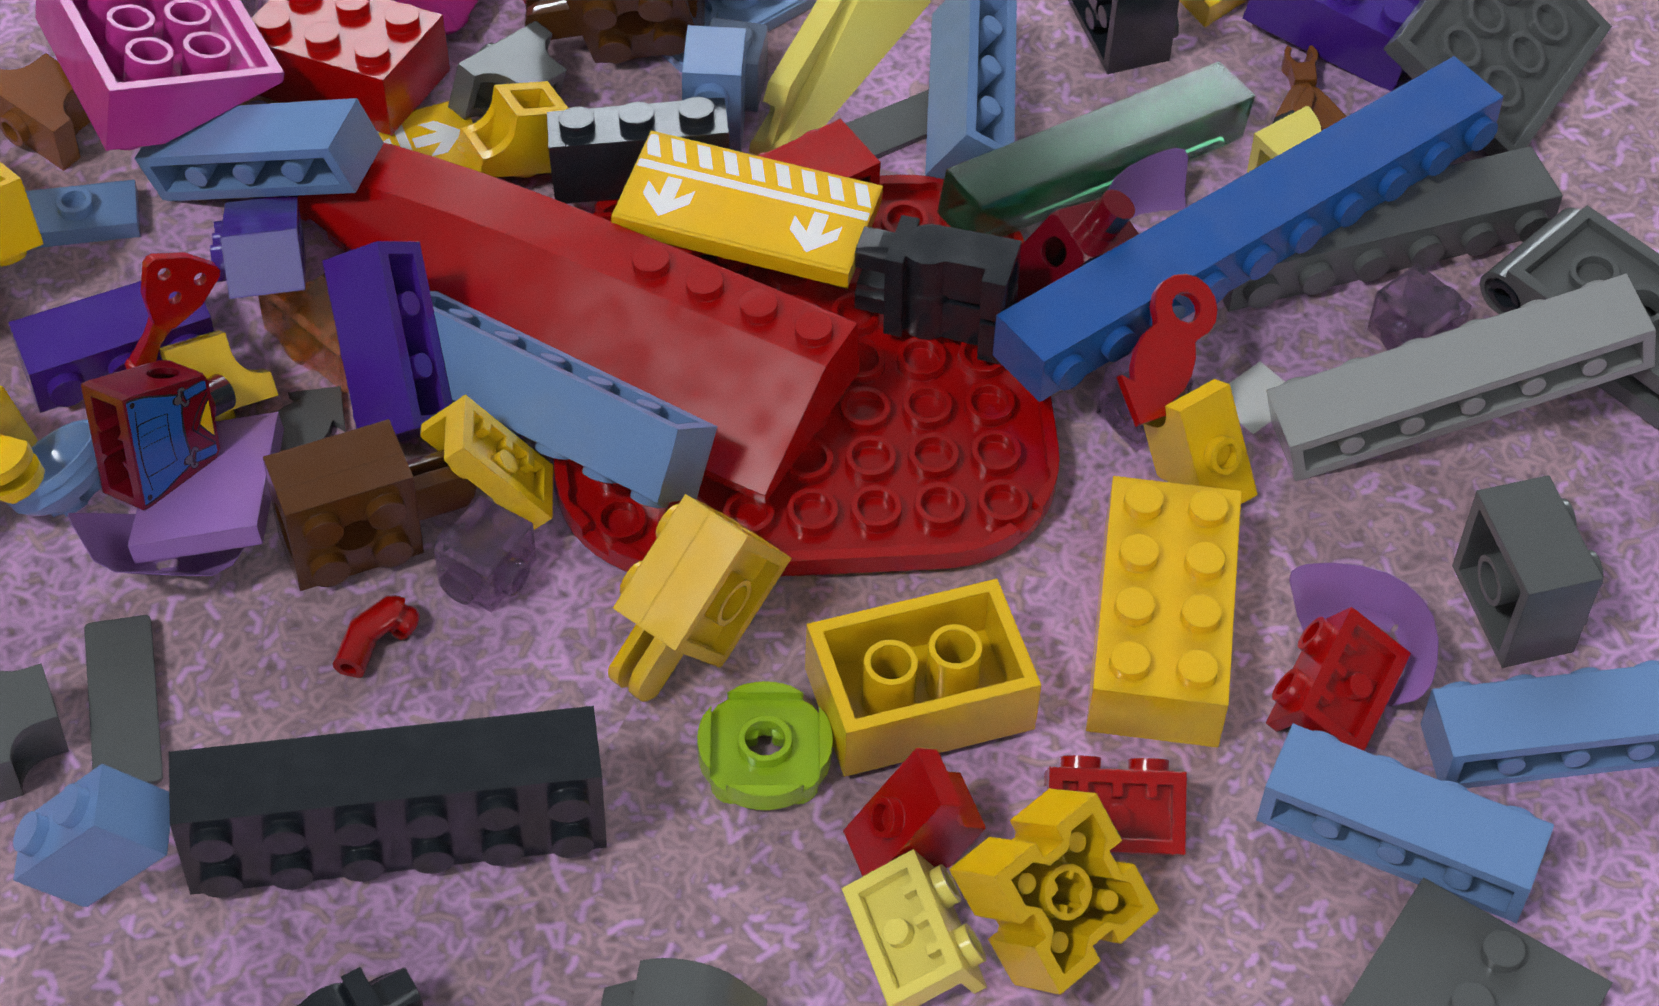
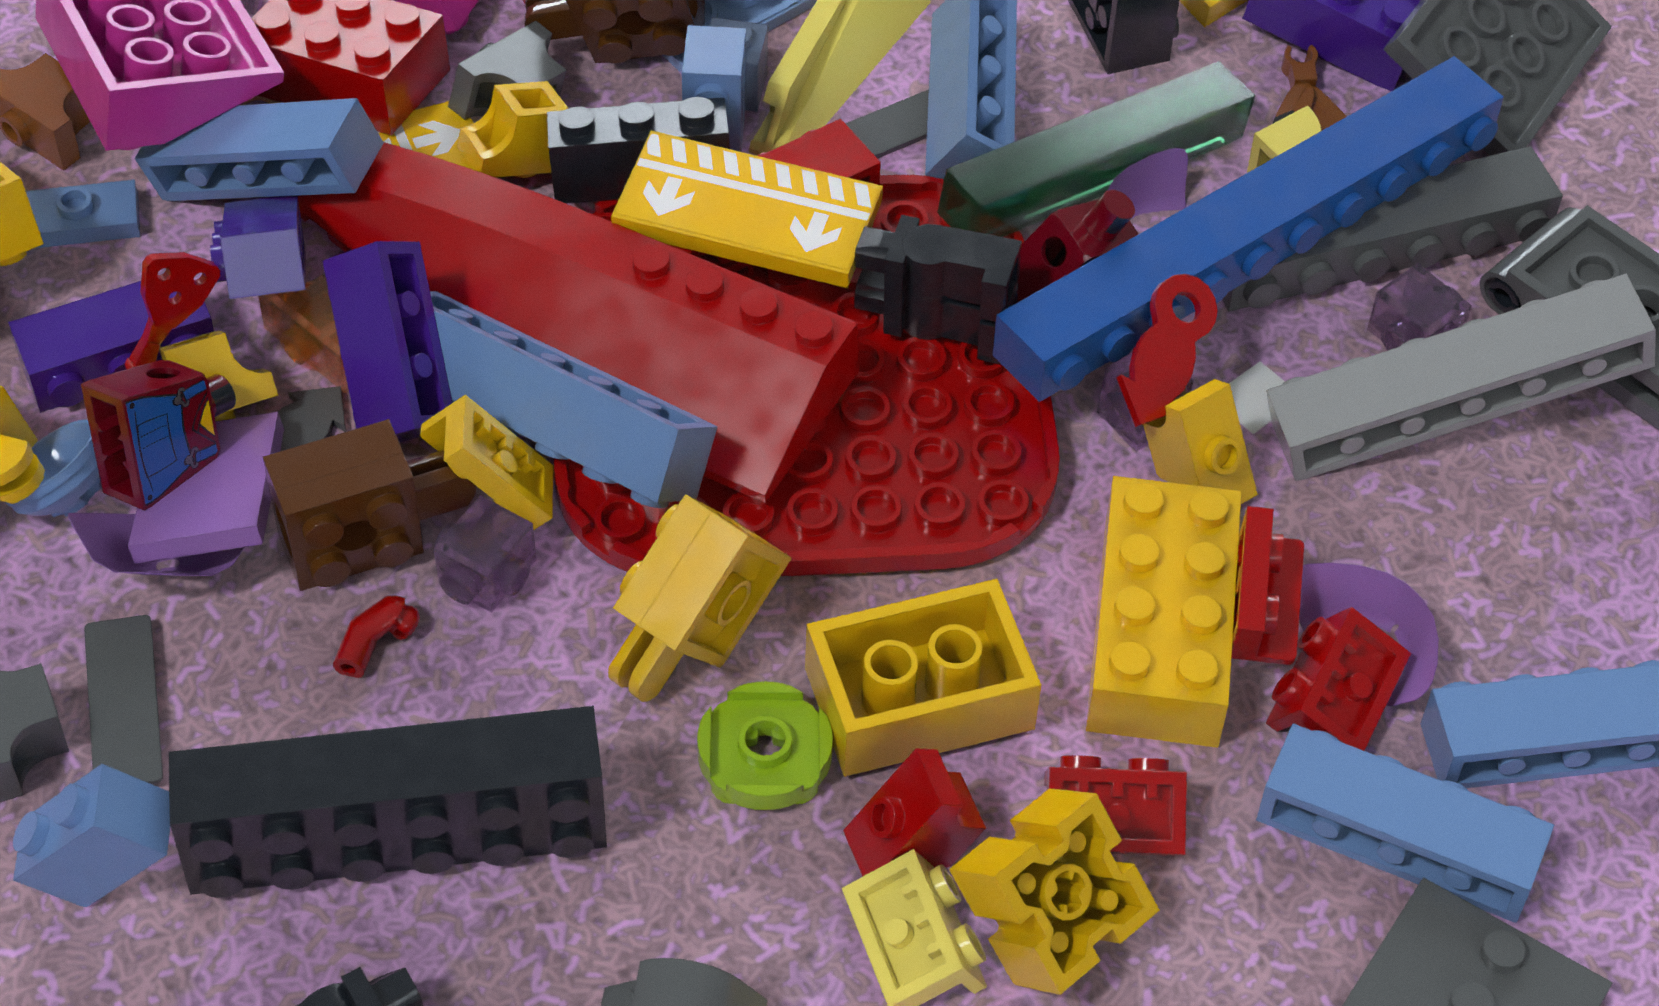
(1266, 591): none -> red bracket
(1527, 570): dark grey brick -> none

